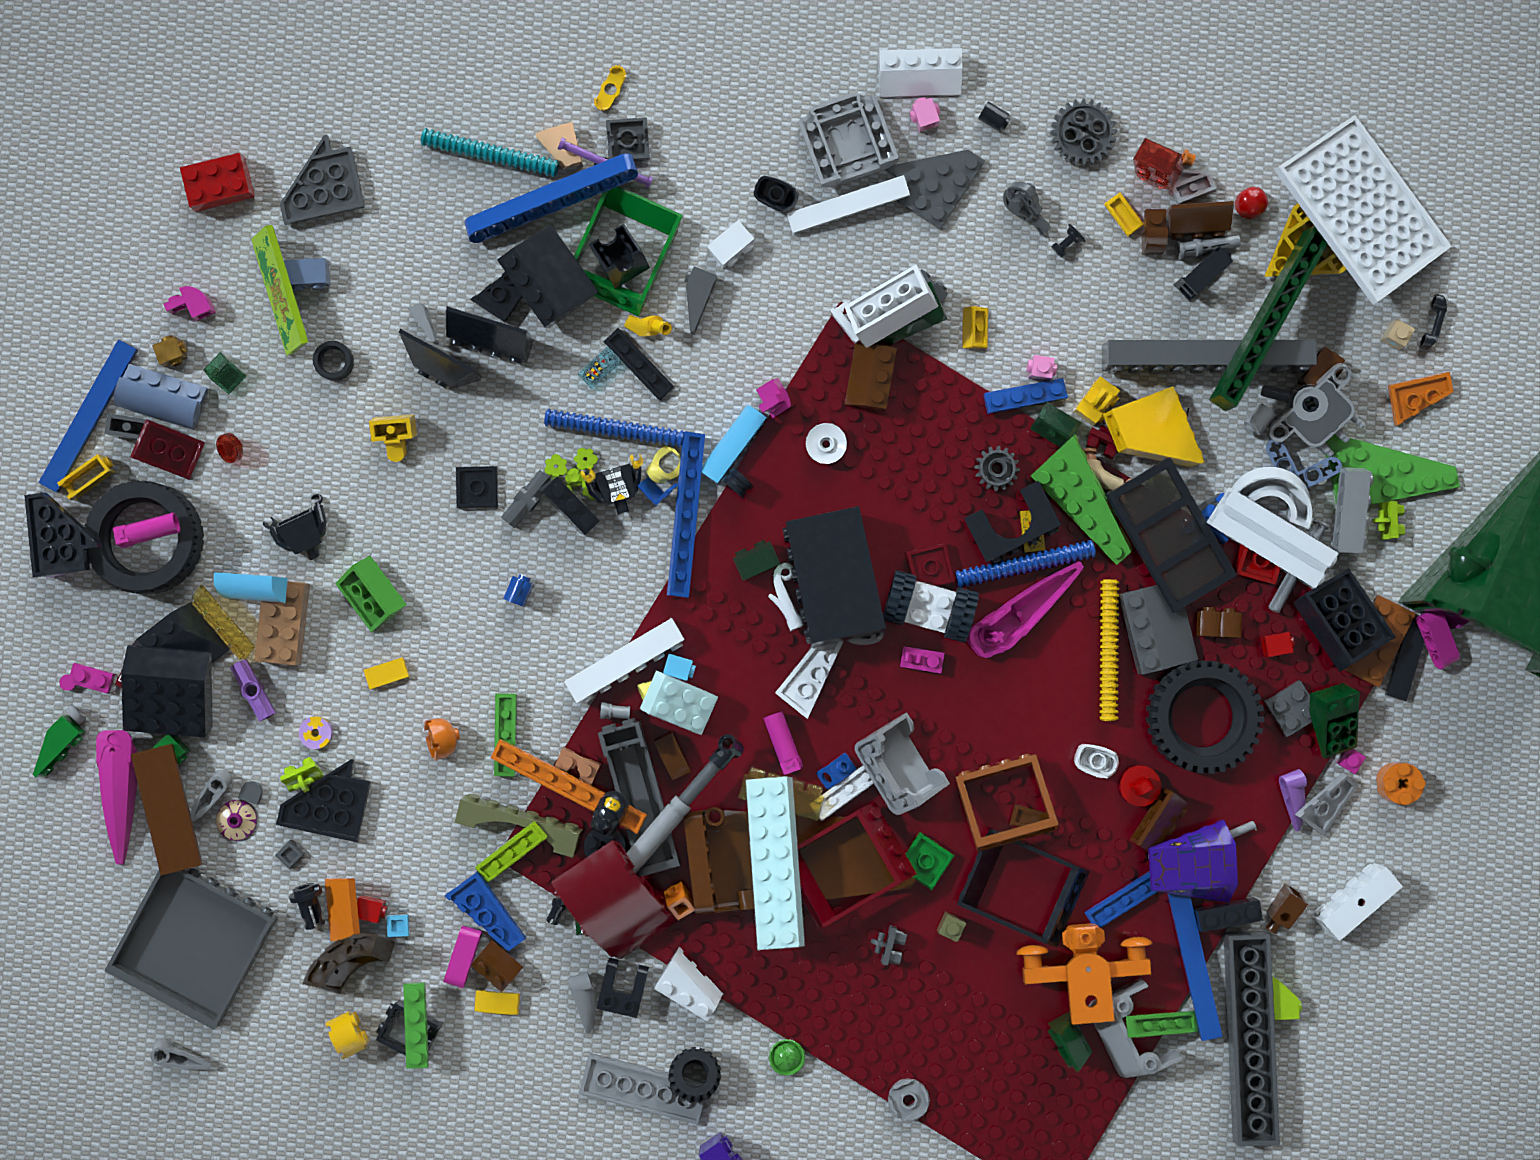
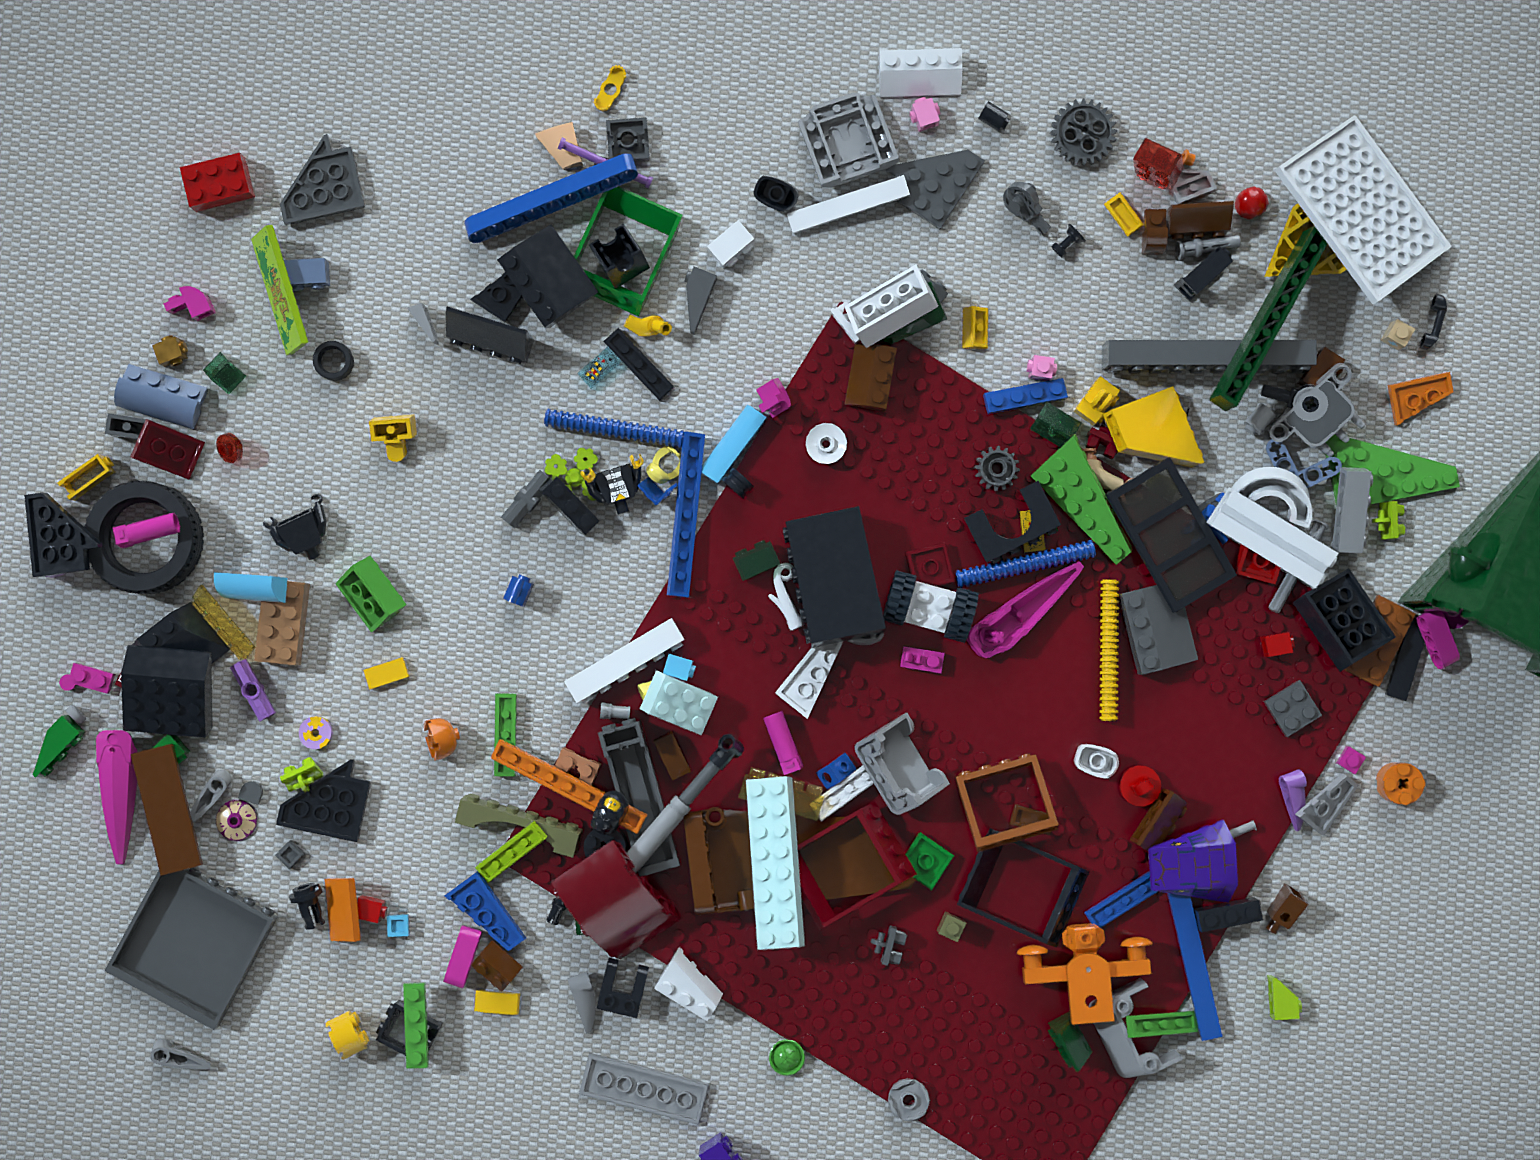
(88, 415): blue tile -> none
(346, 958): dark brown window -> none
(437, 364): black slope -> none
(477, 487): black tile -> none
(489, 152): teal piece -> none
(679, 900): orange brick -> none
(700, 1057): black tyre -> none
(1219, 624): reddish brown brick -> none
(1244, 724): black tyre -> none
(1251, 1038): dark grey brick -> none
(1335, 718): dark green slope -> none
(1356, 901): white brick -> none

